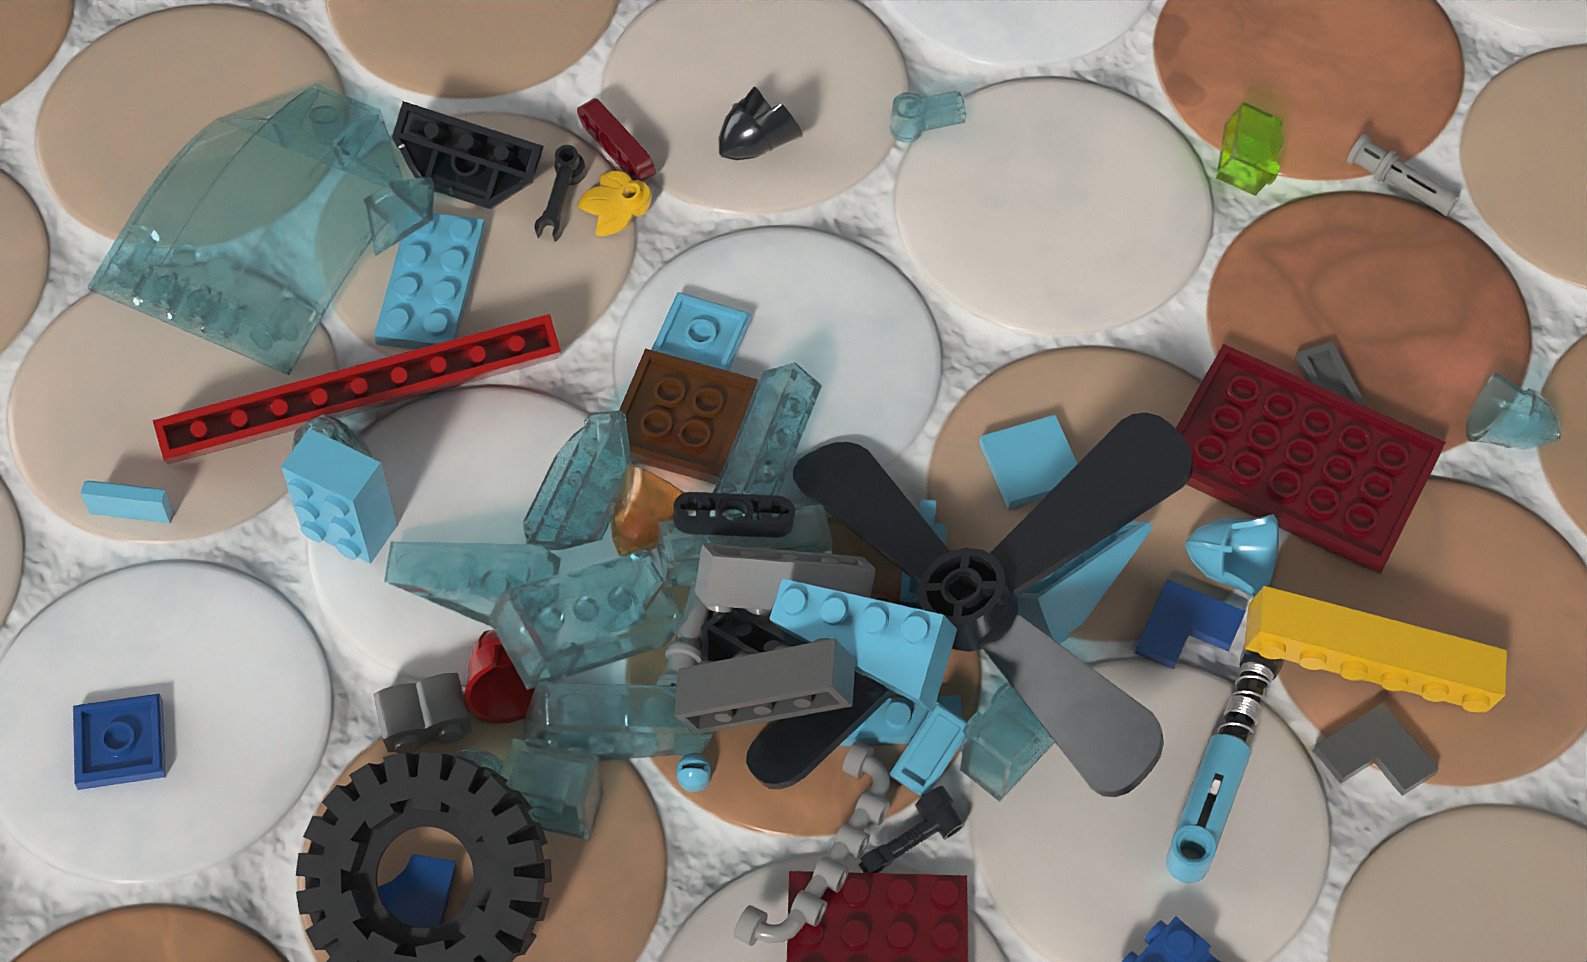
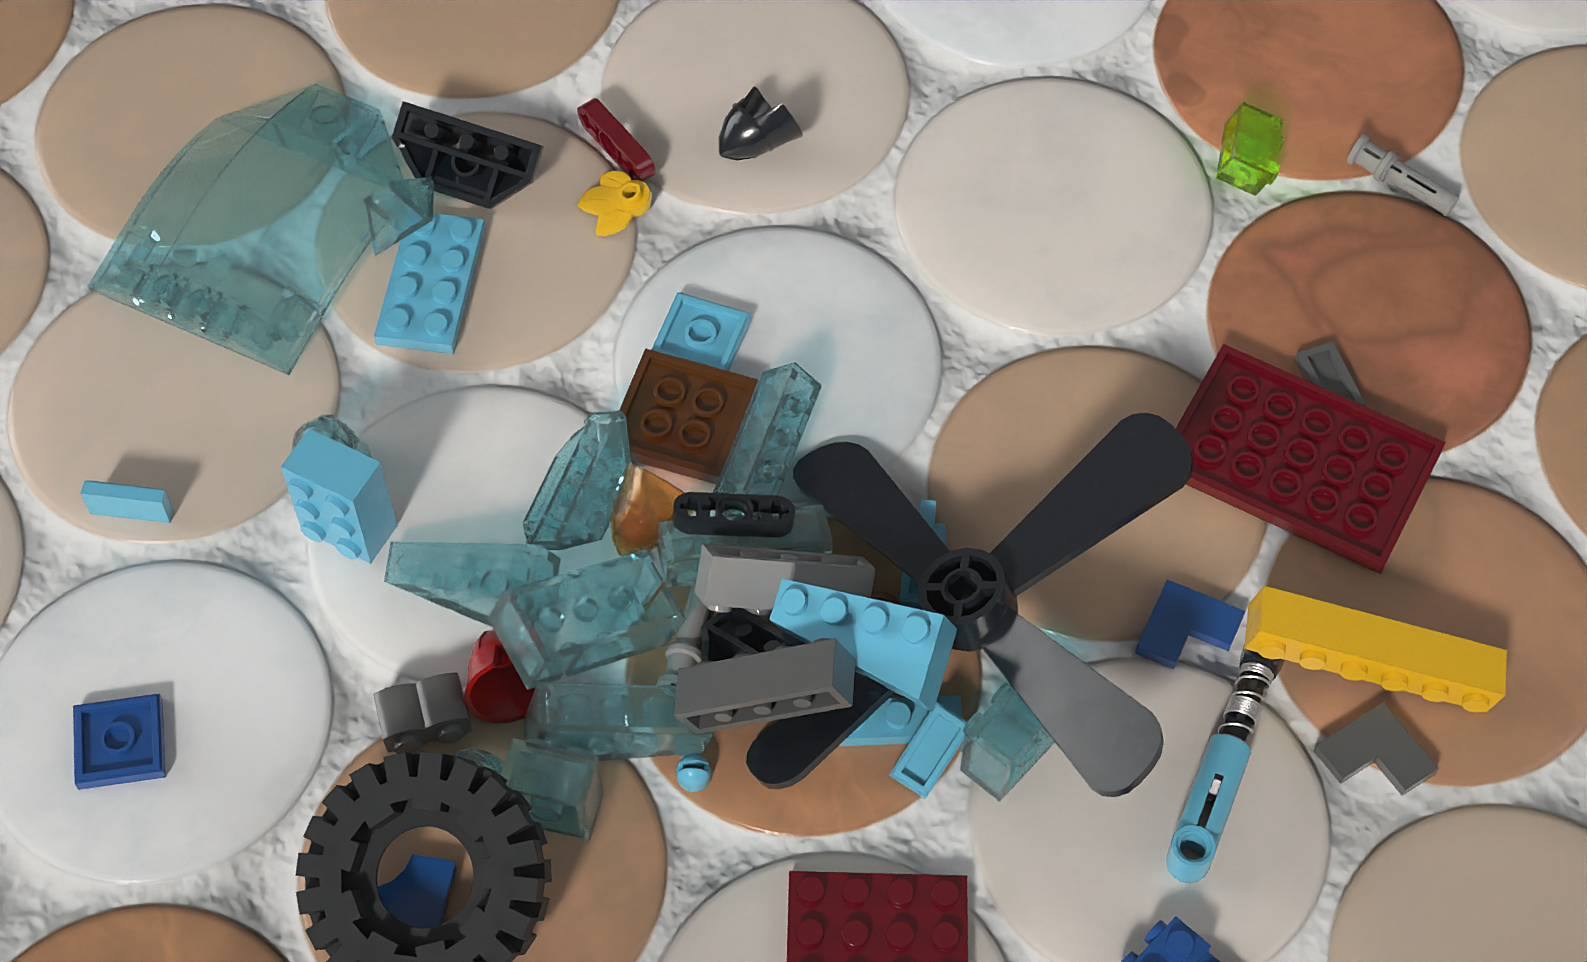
(357, 389): red brick -> none
(569, 171): black brick -> none
(829, 871): light grey bar -> none
(916, 114): clear light blue piece -> none
(938, 817): black brick -> none
(1028, 460): medium azure tile -> none
(1071, 592): medium azure wedge -> none
(1237, 551): medium azure helmet -> none
(1512, 417): clear light blue helmet -> none

